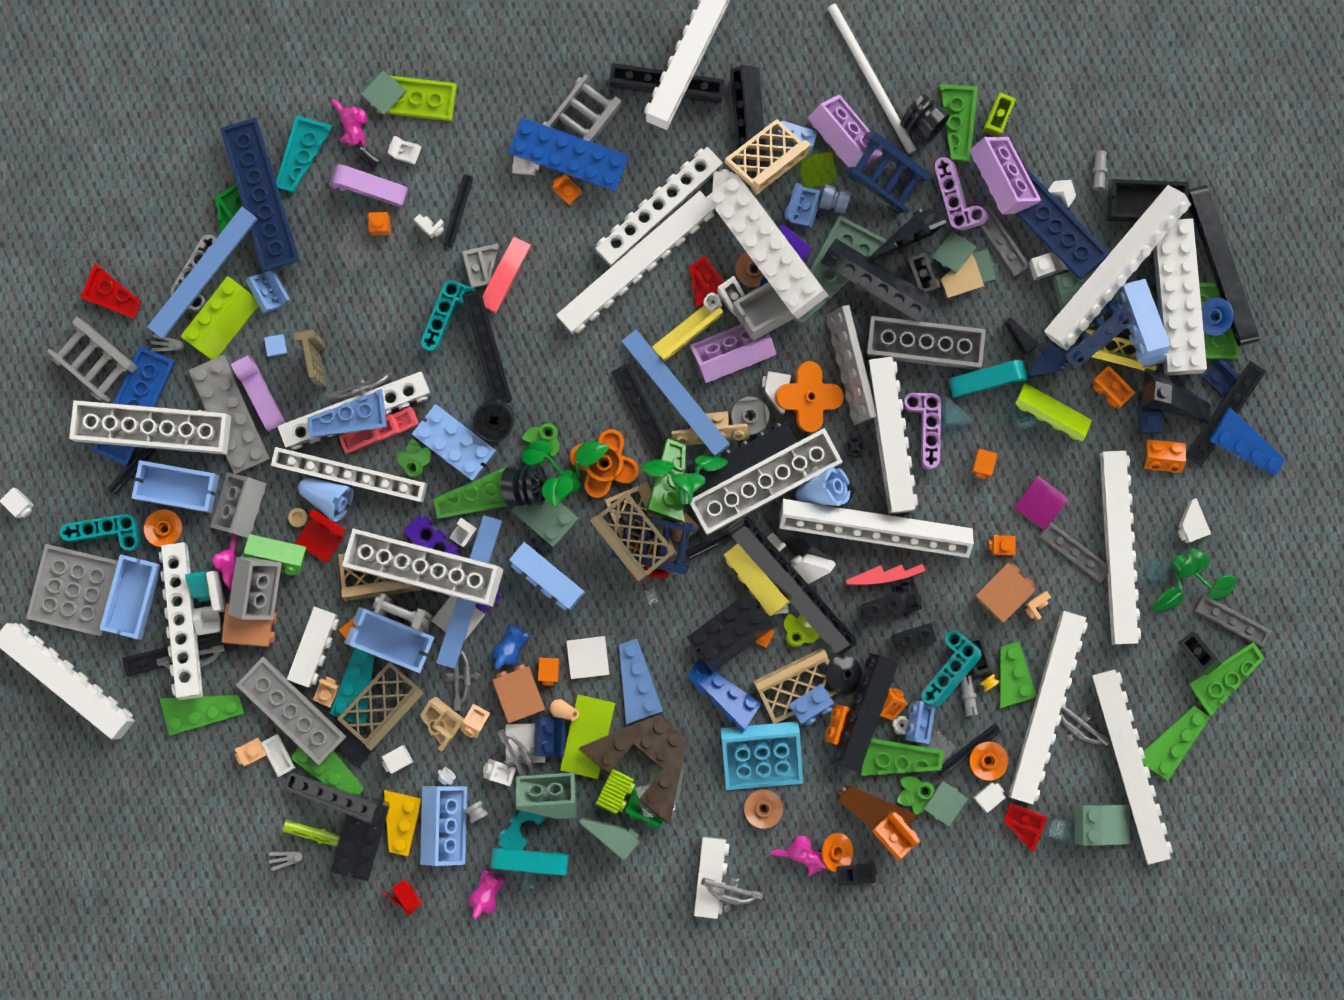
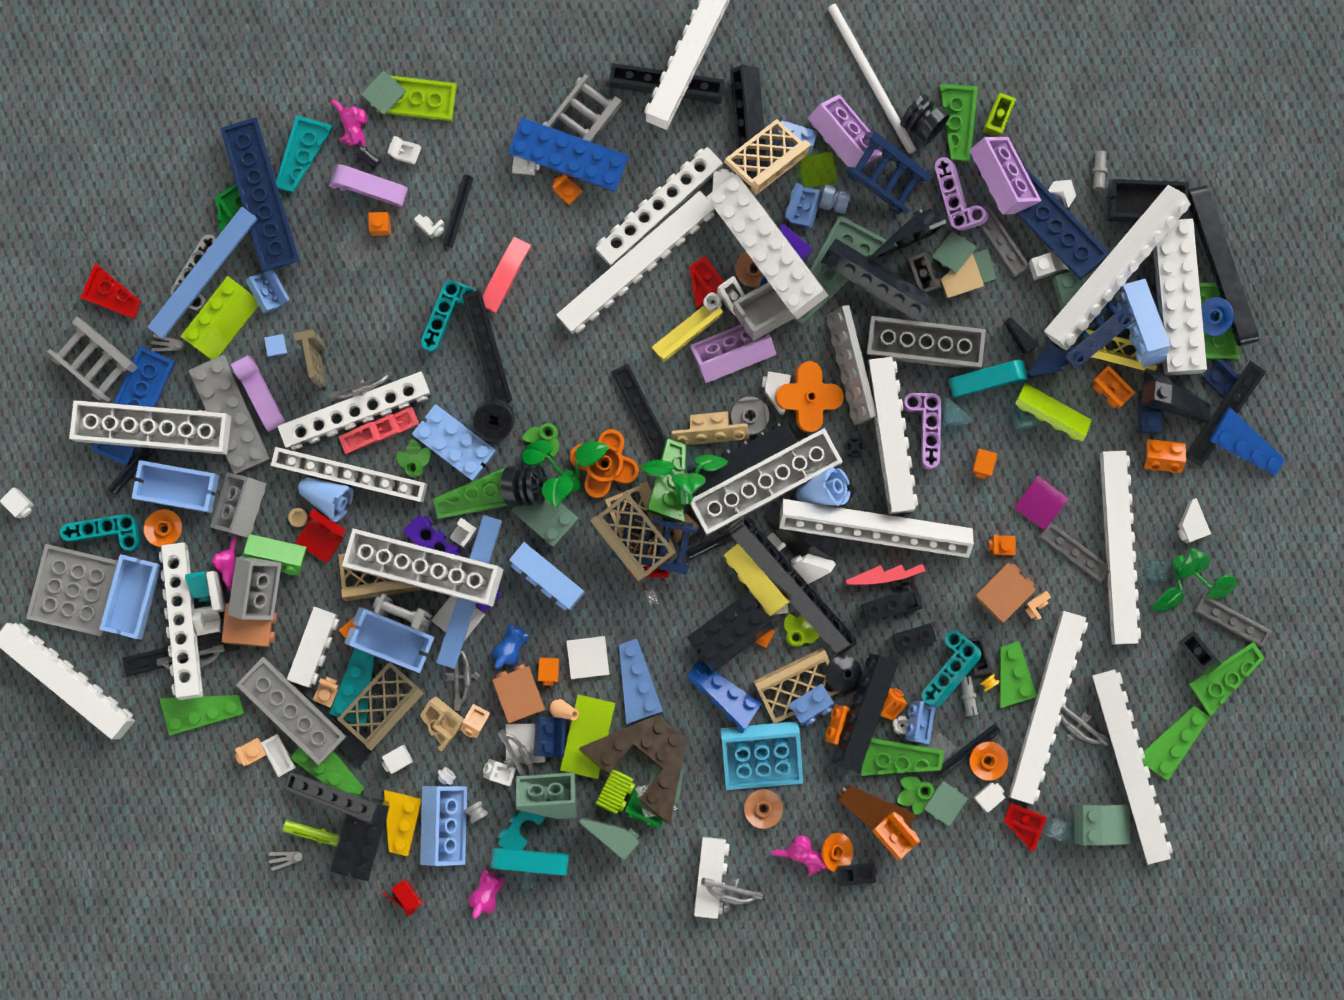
(352, 416): medium blue wing -> none
(480, 265): light grey wing -> none
(675, 393): medium blue tile -> none

